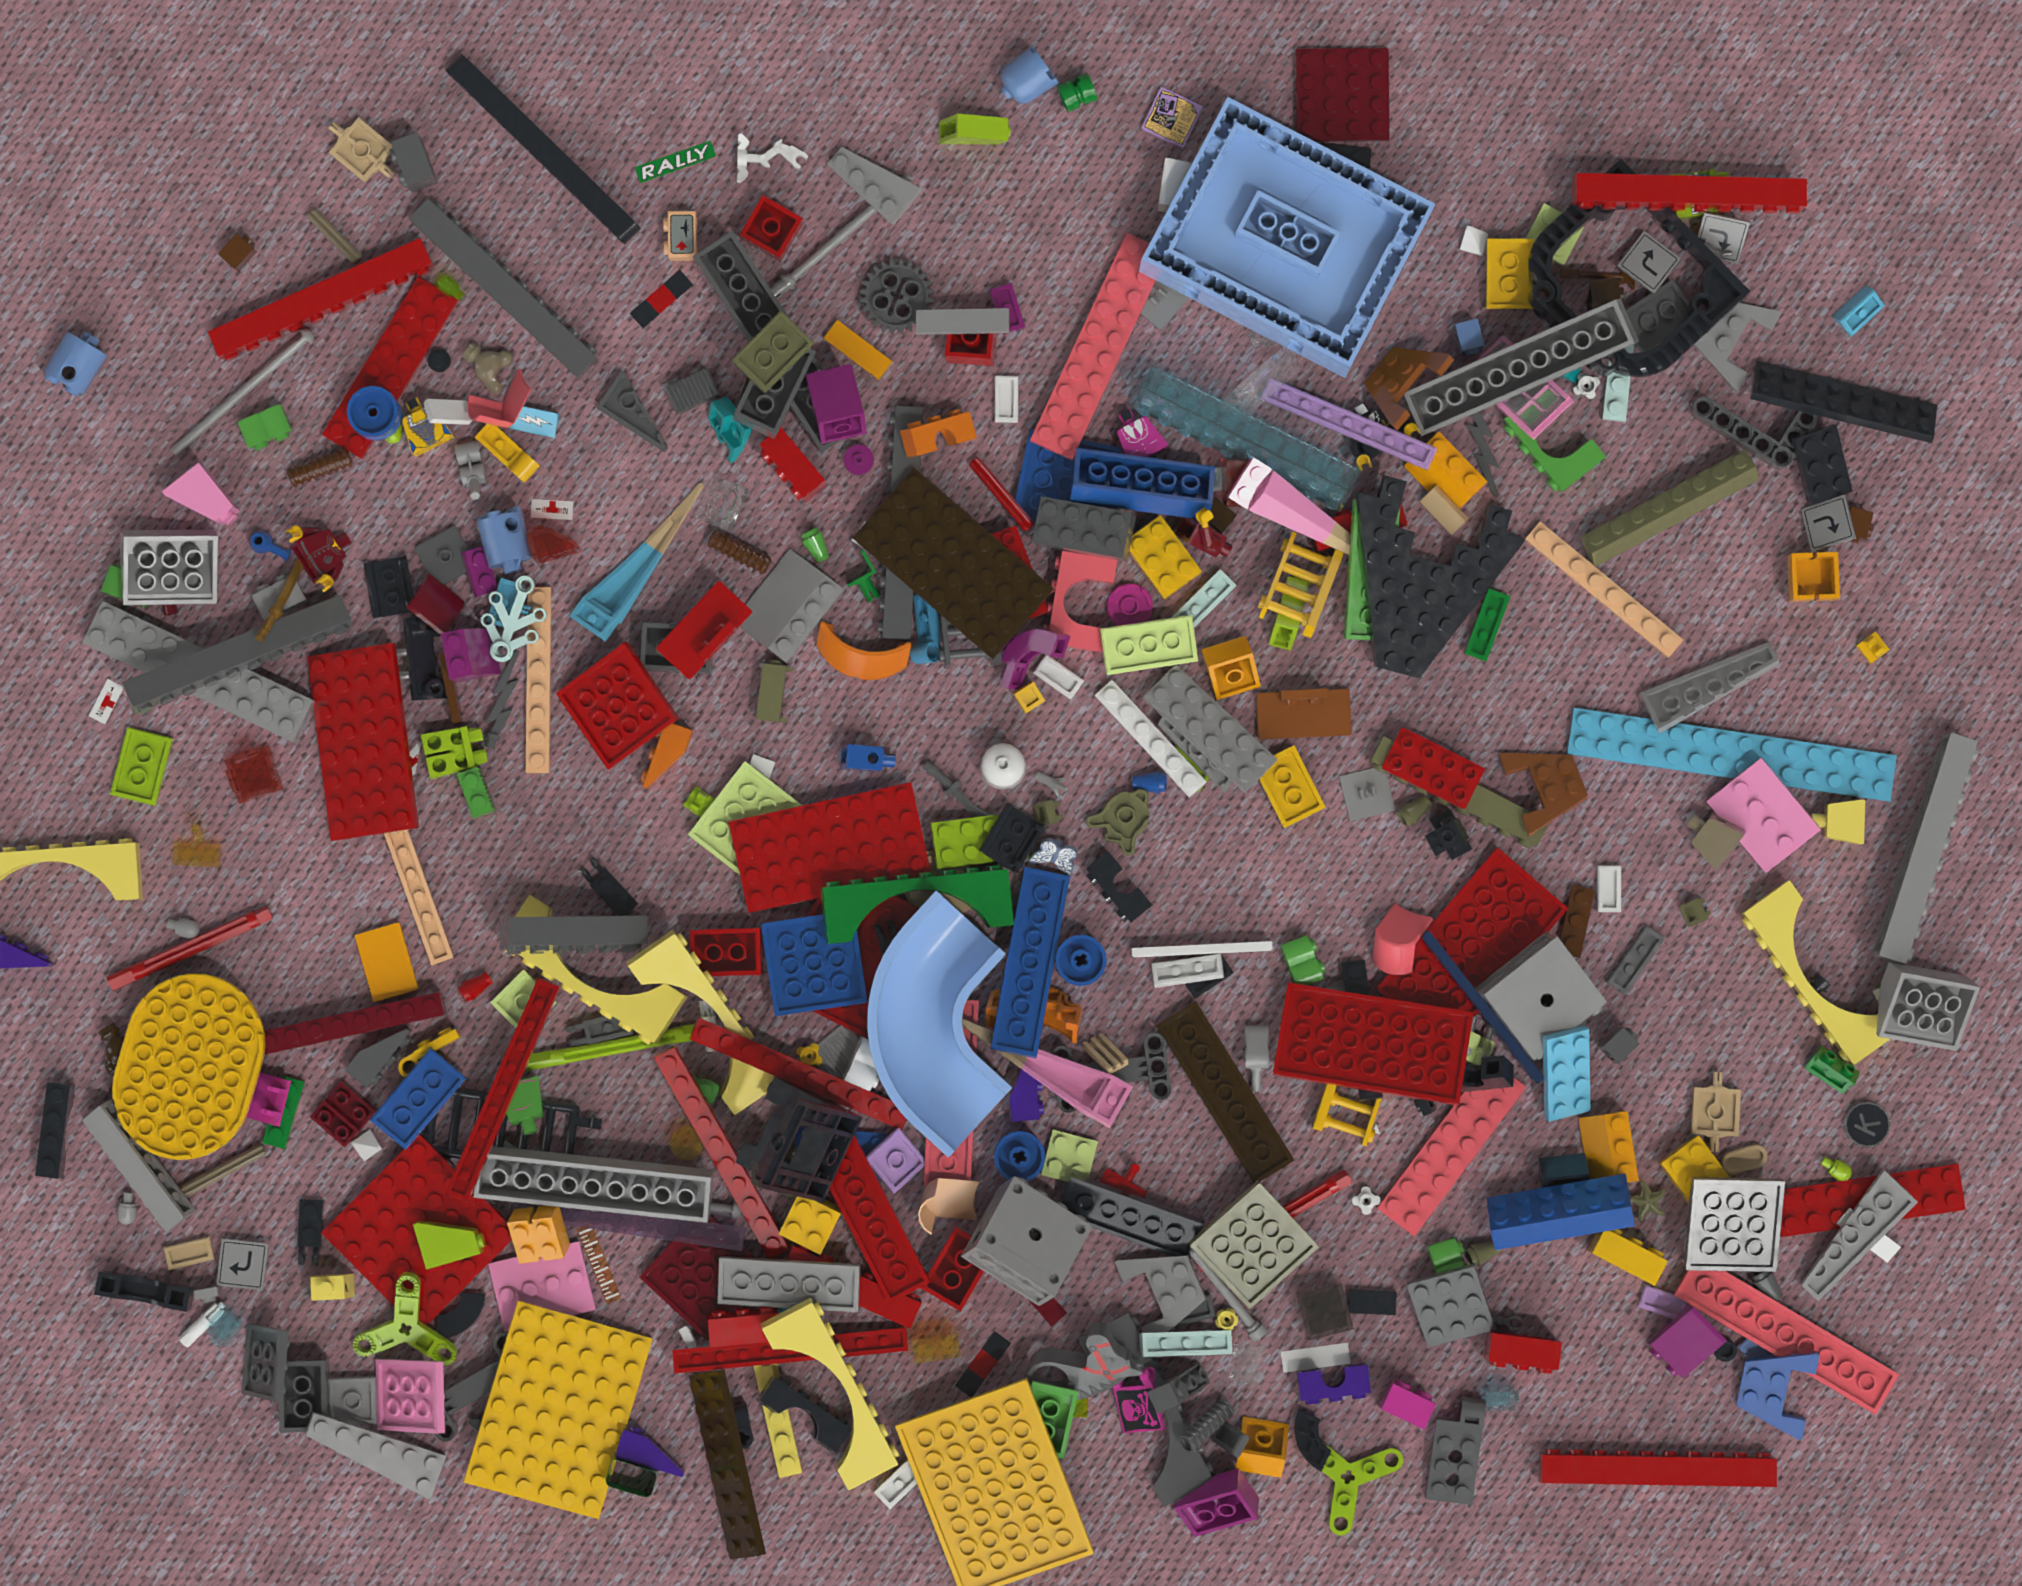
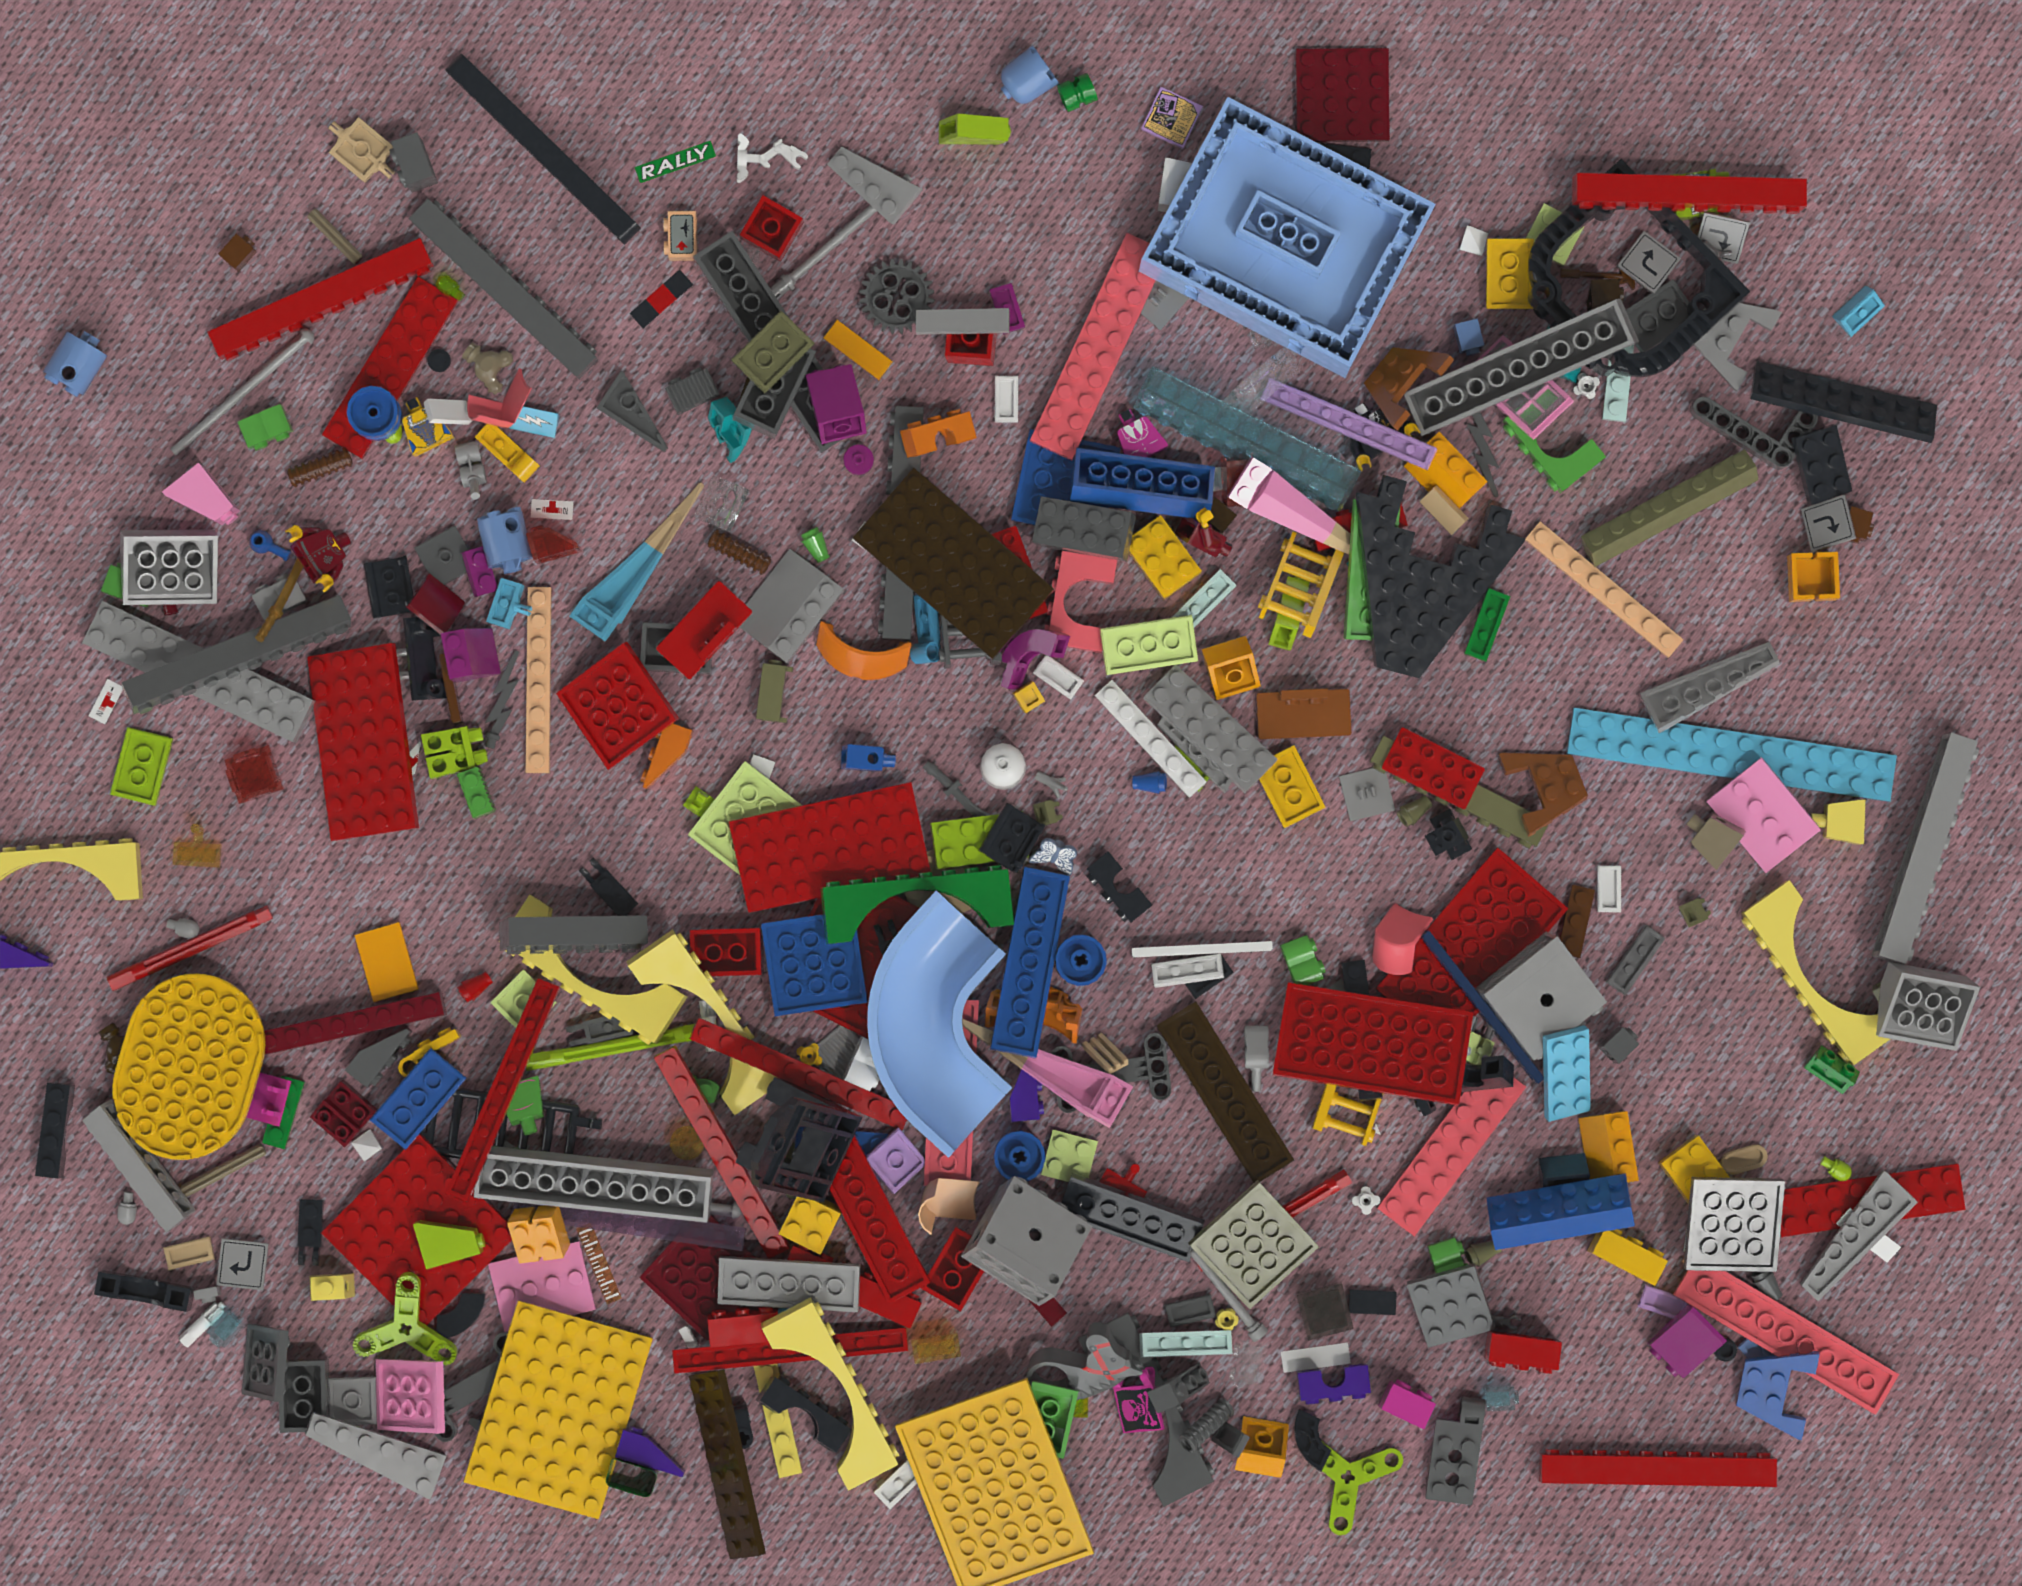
(419, 896): light nougat plate -> none
(511, 622): light aqua plant -> none
(792, 466): red brick -> none
(864, 581): green bracket -> none
(982, 1364): black sticker -> none
(1001, 494): red axle -> none
(1122, 605): dark pink tile -> none
(1124, 818): olive tile -> none
(1173, 1285): light grey wing -> none
(1219, 1504): magenta slope -> none
(1648, 1201): olive animal -> none
(1715, 1111): tan plate -> none
(1819, 983): black plate -> none
(1867, 1124): black tile -> none
(1872, 647): yellow tile -> none

